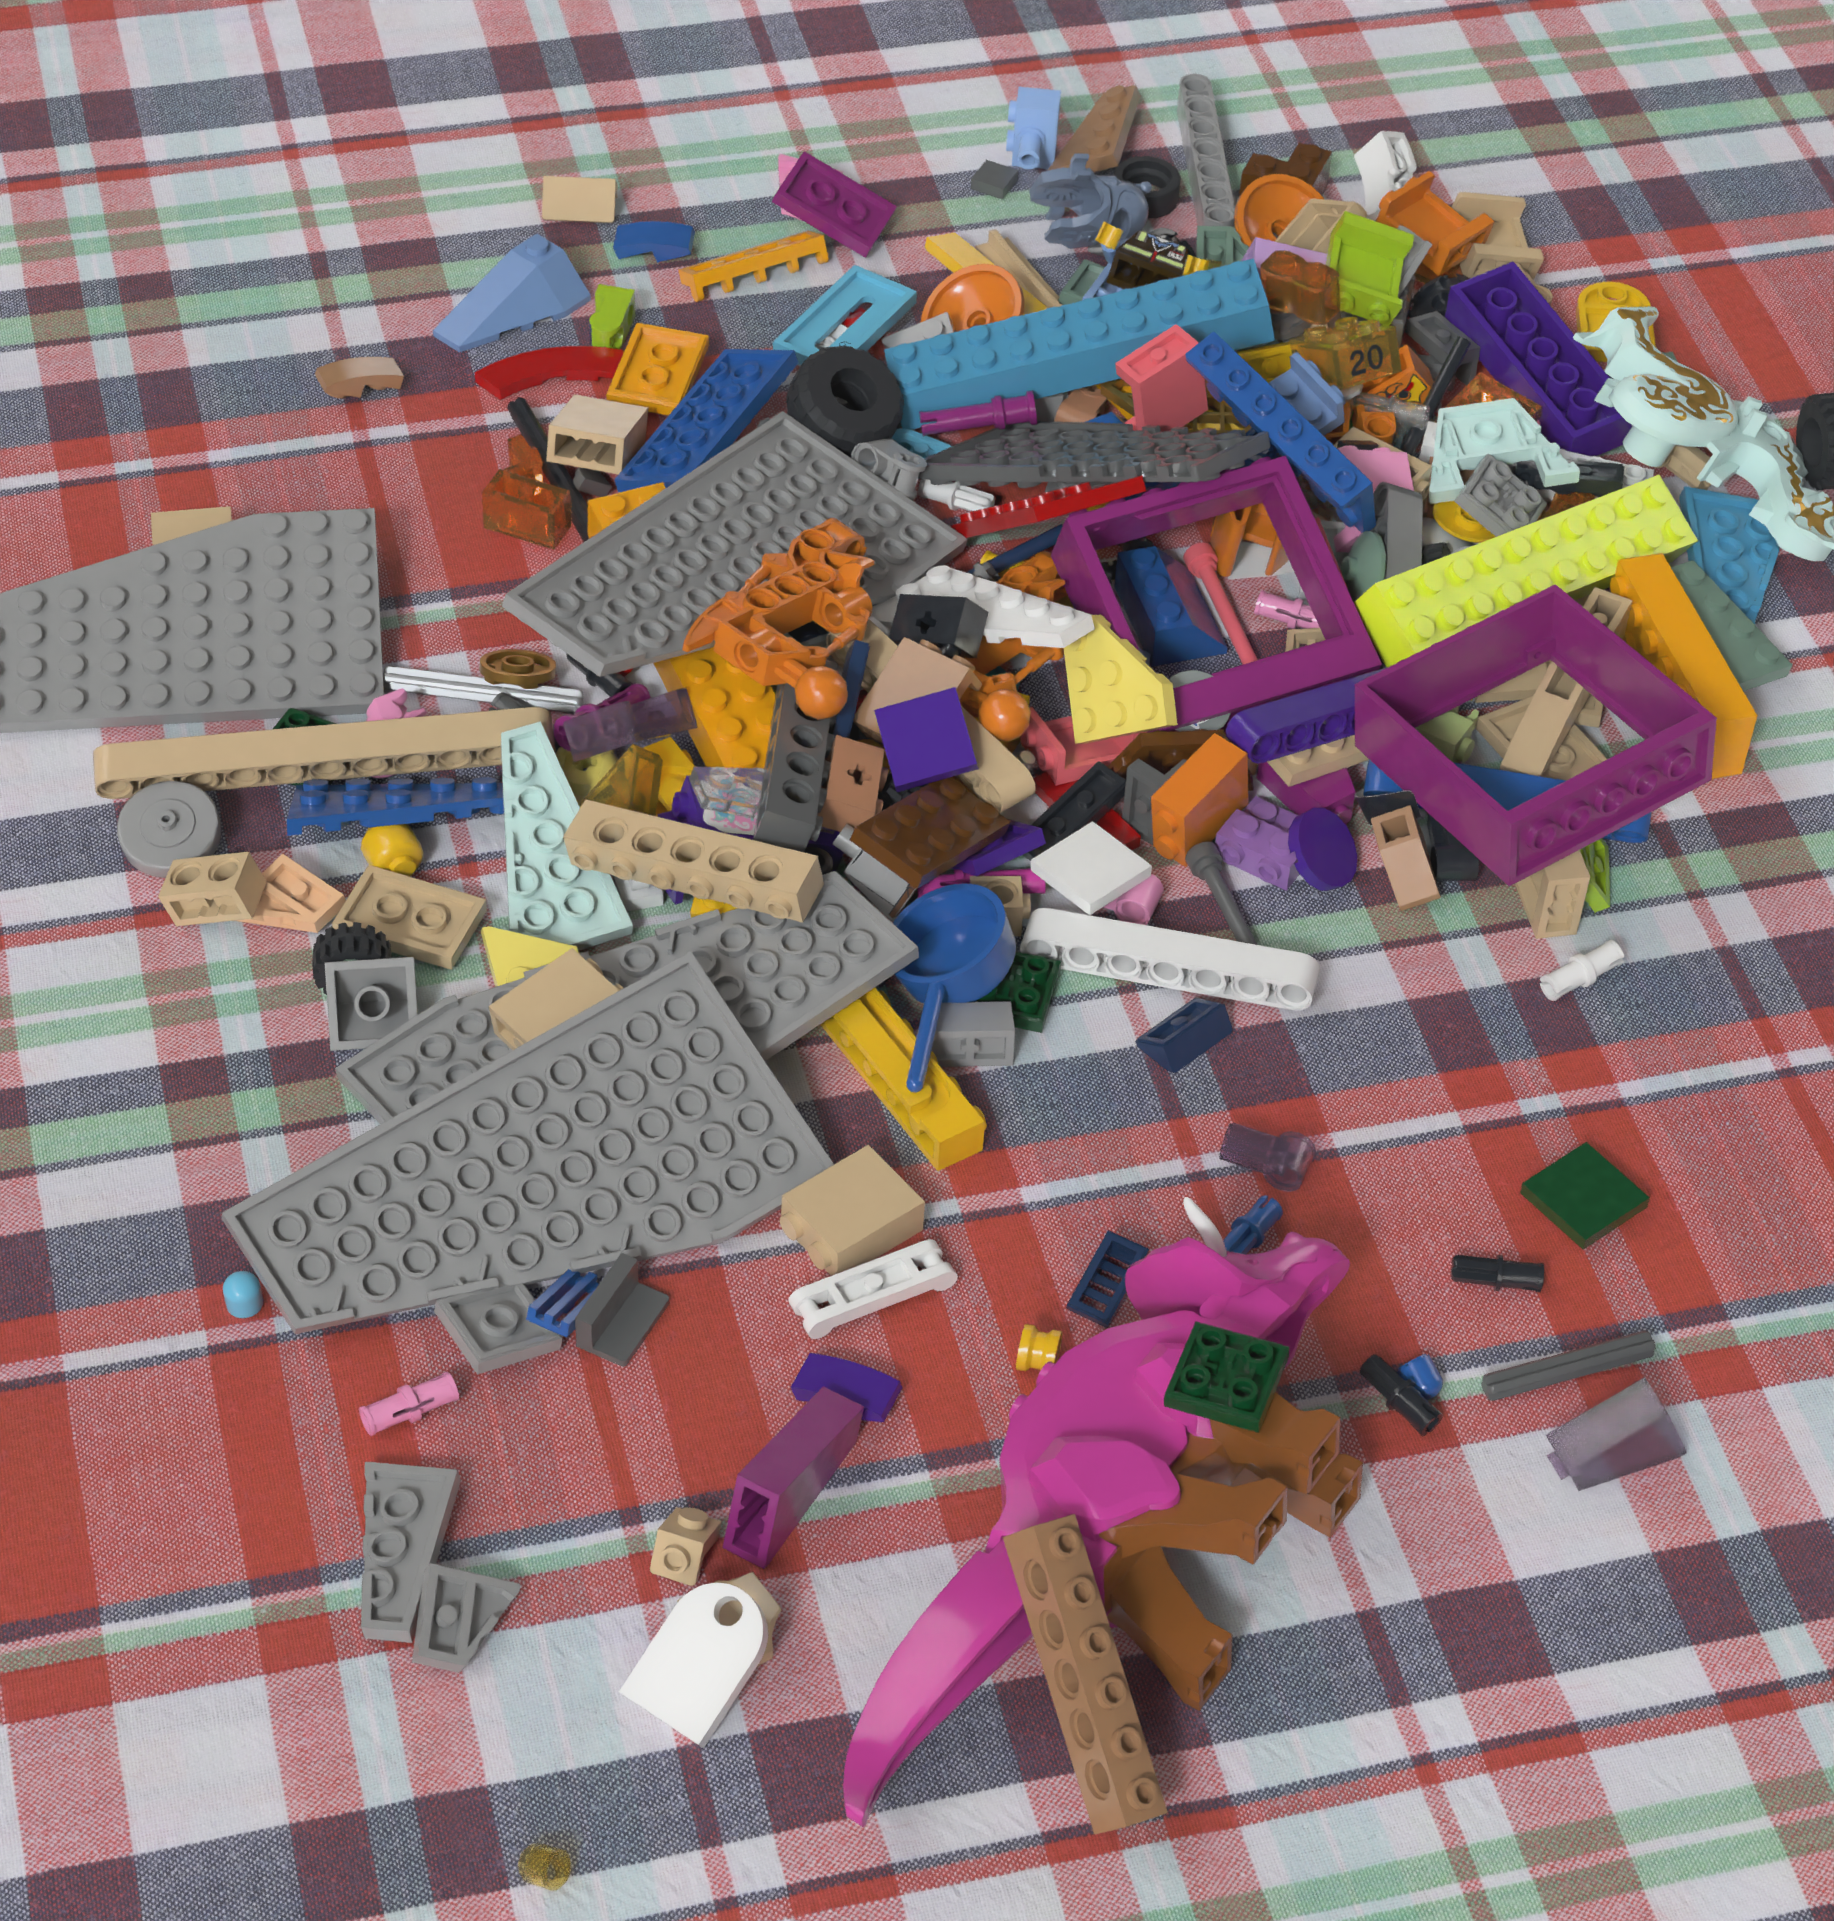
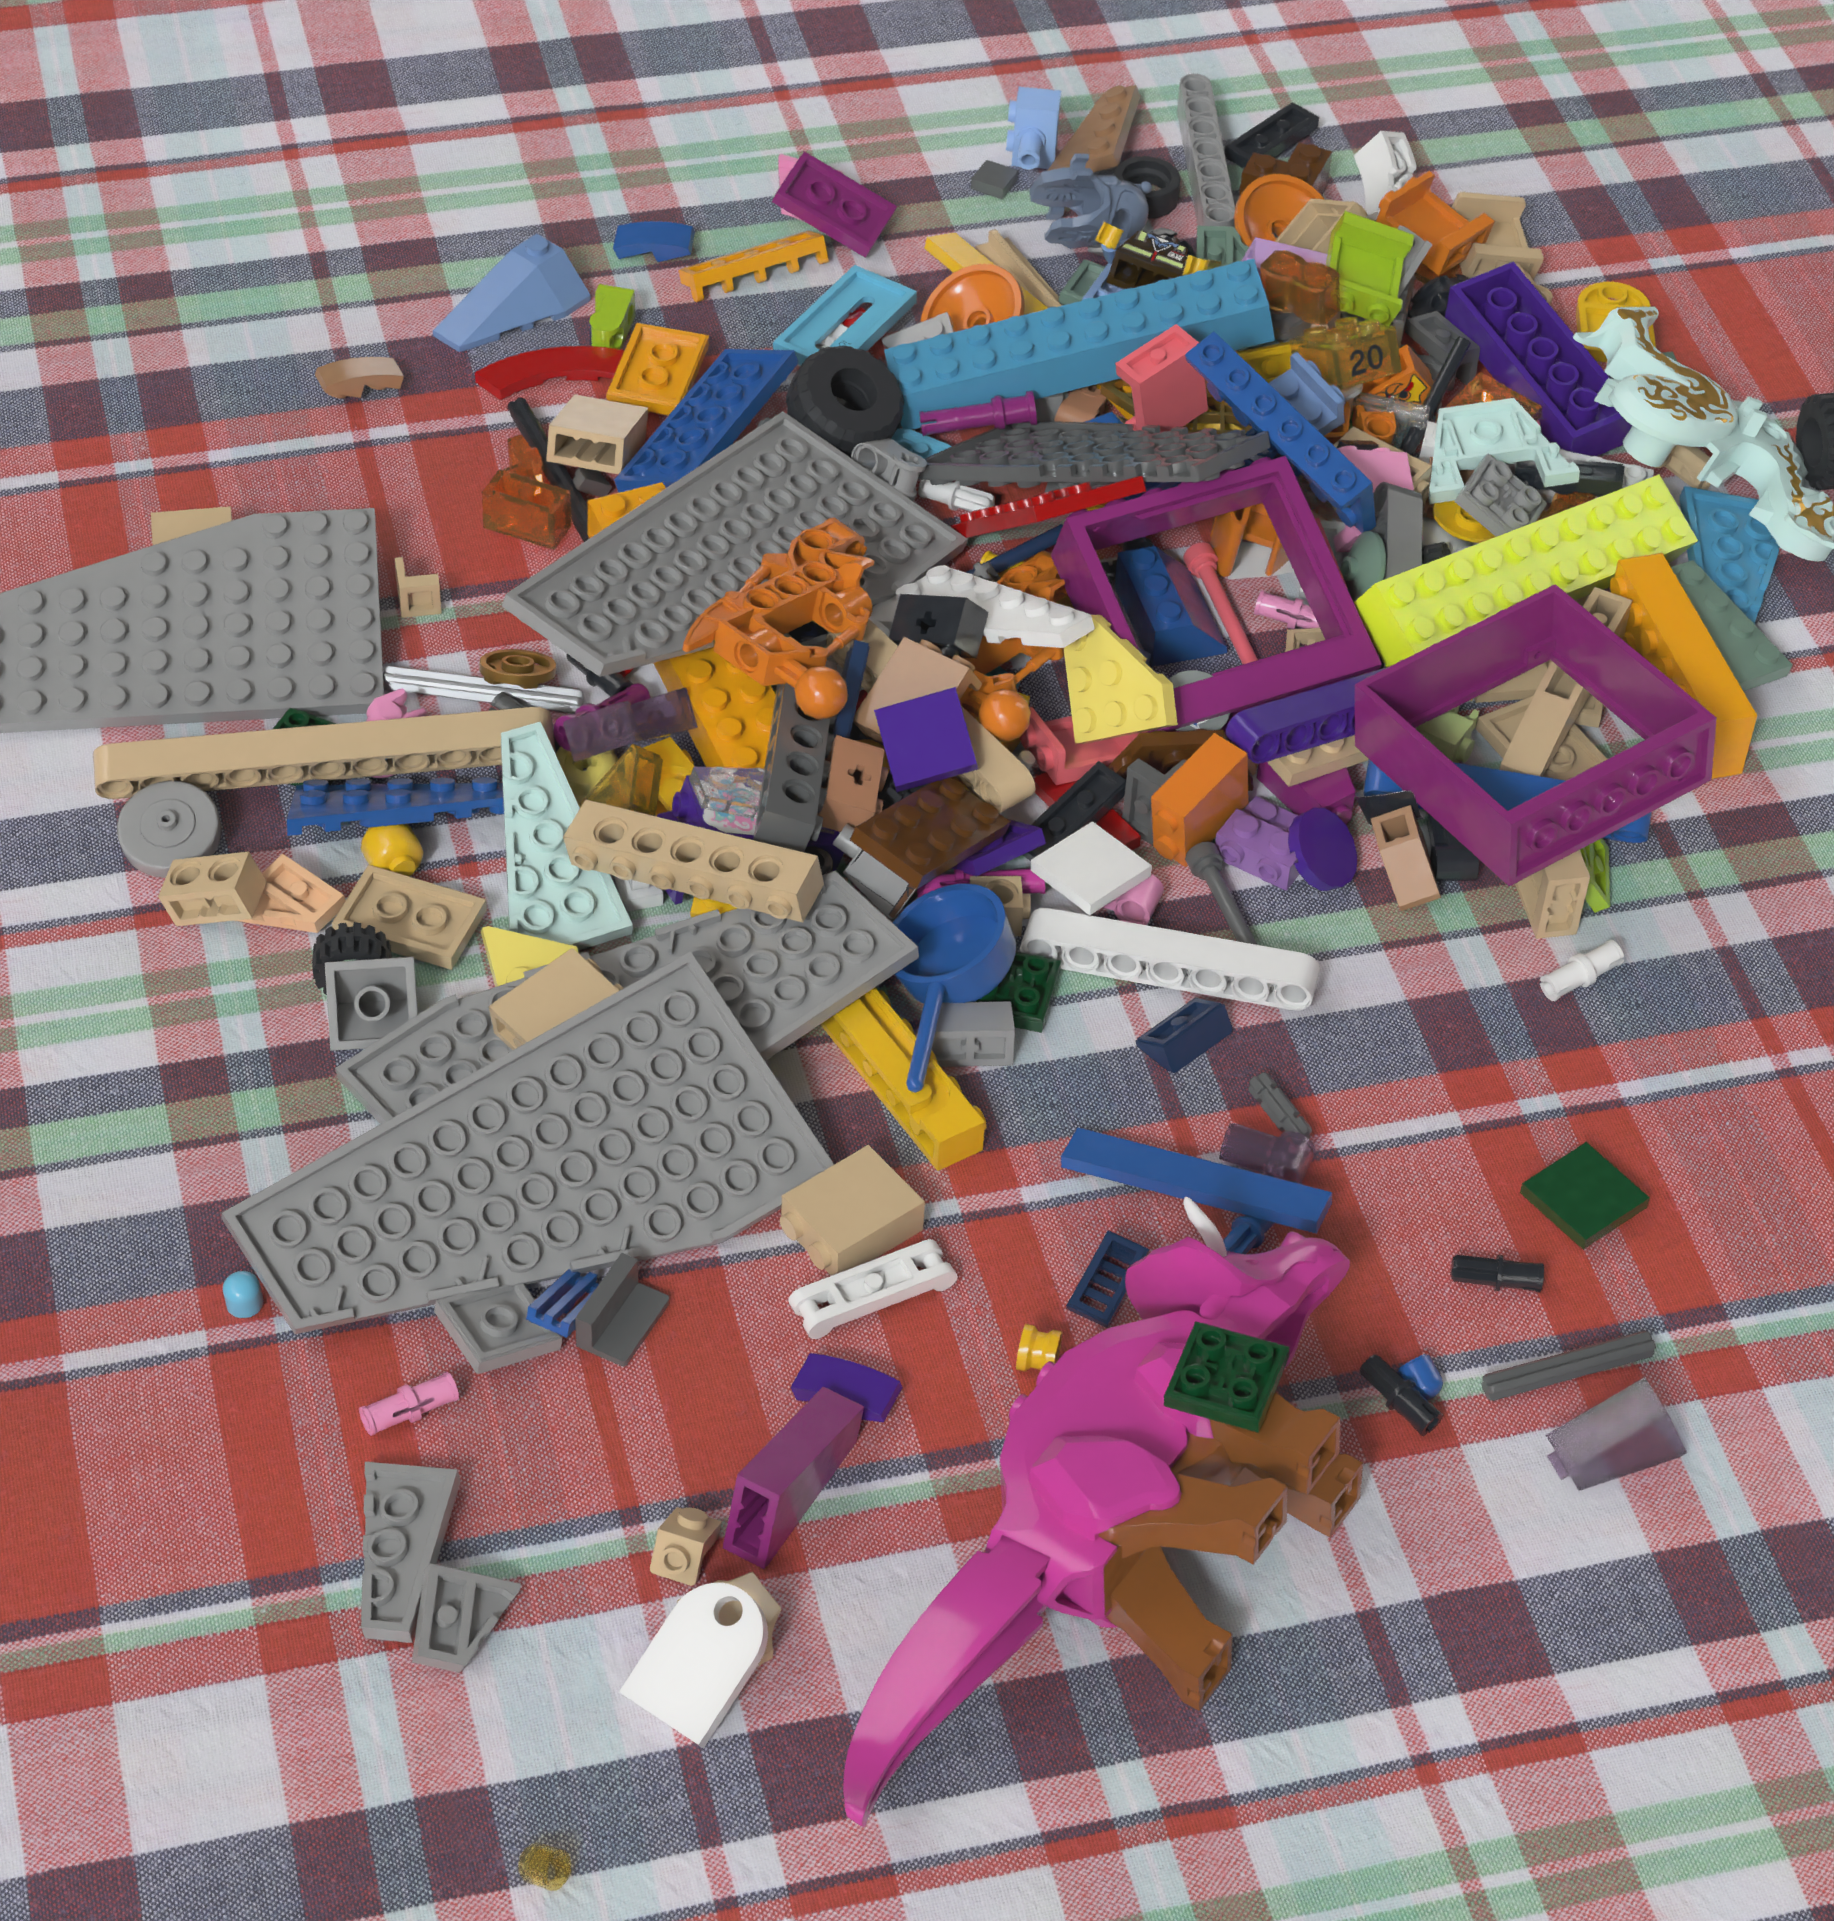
(417, 594): none -> tan panel
(579, 199): tan panel -> none
(1085, 1675): medium nougat brick -> none
(1198, 1179): none -> blue tile
(1272, 134): none -> black plate
(1277, 1105): none -> dark grey axle

